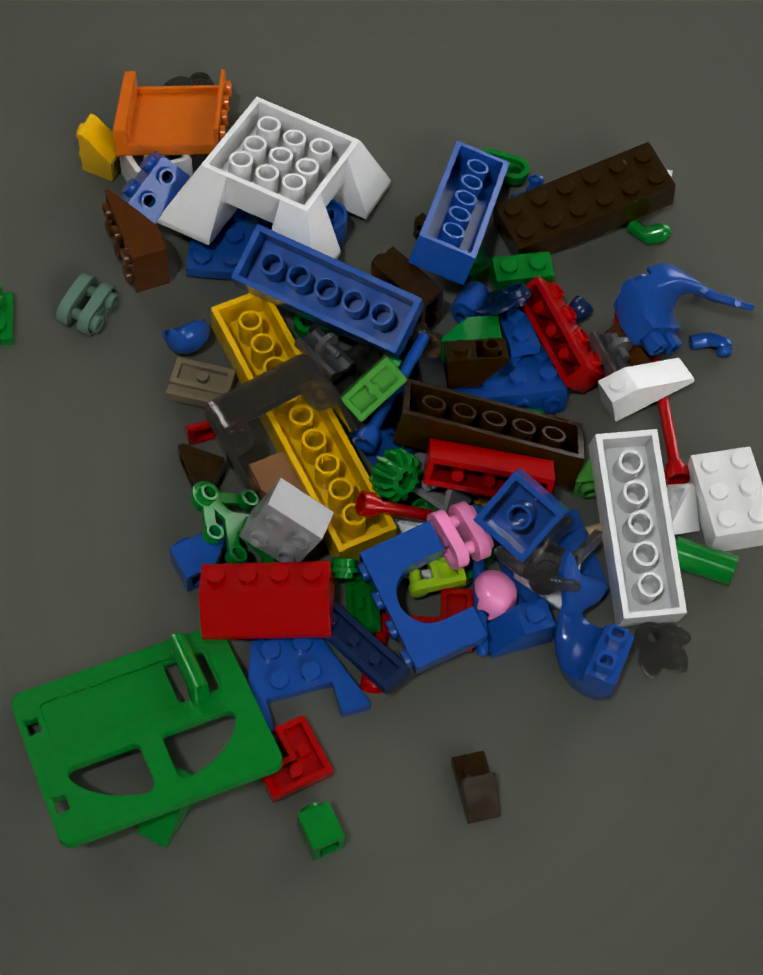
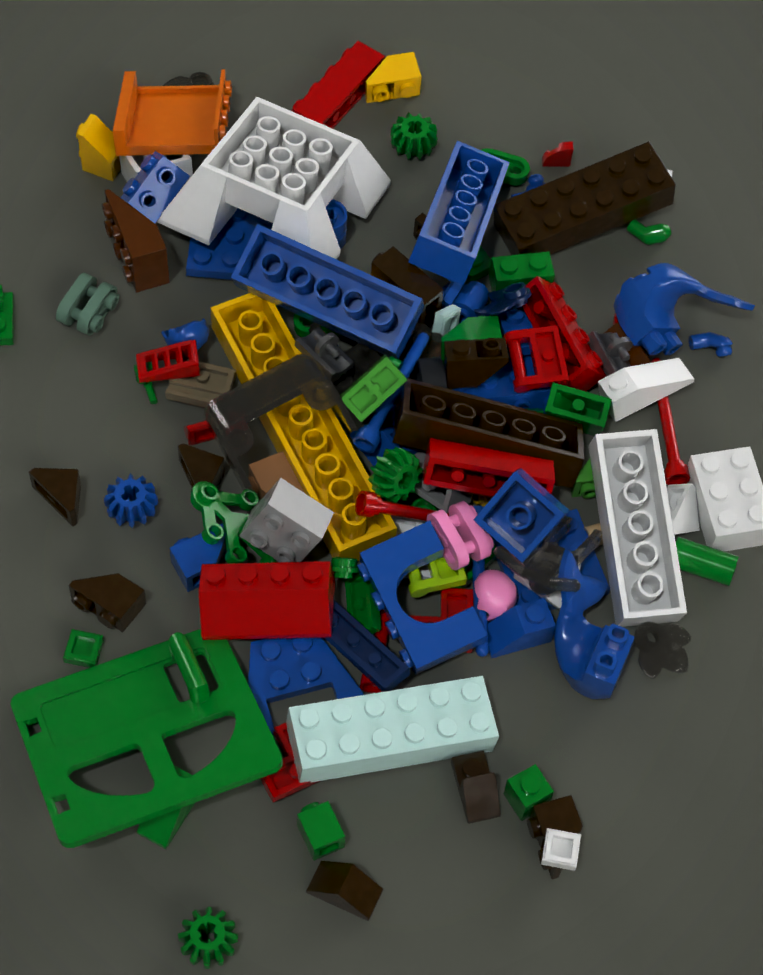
(60, 489): none -> dark brown slope
(83, 648): none -> green tile
(110, 598): none -> dark brown slope
(123, 509): none -> blue gear
(147, 385): none -> green hand
(176, 351): none -> red slope
(203, 925): none -> green gear
(340, 87): none -> red brick
(345, 888): none -> dark brown slope
(391, 729): none -> light aqua brick
(394, 78): none -> yellow slope
(414, 136): none -> green gear
(446, 319): none -> light aqua tile
(450, 292): none -> blue tile
(526, 790): none -> green brick
(546, 358): none -> red plate
(557, 815): none -> dark brown slope
(559, 156): none -> red tile
(561, 849): none -> white tile
(578, 407): none -> green slope
(581, 307): dark blue hinge -> none

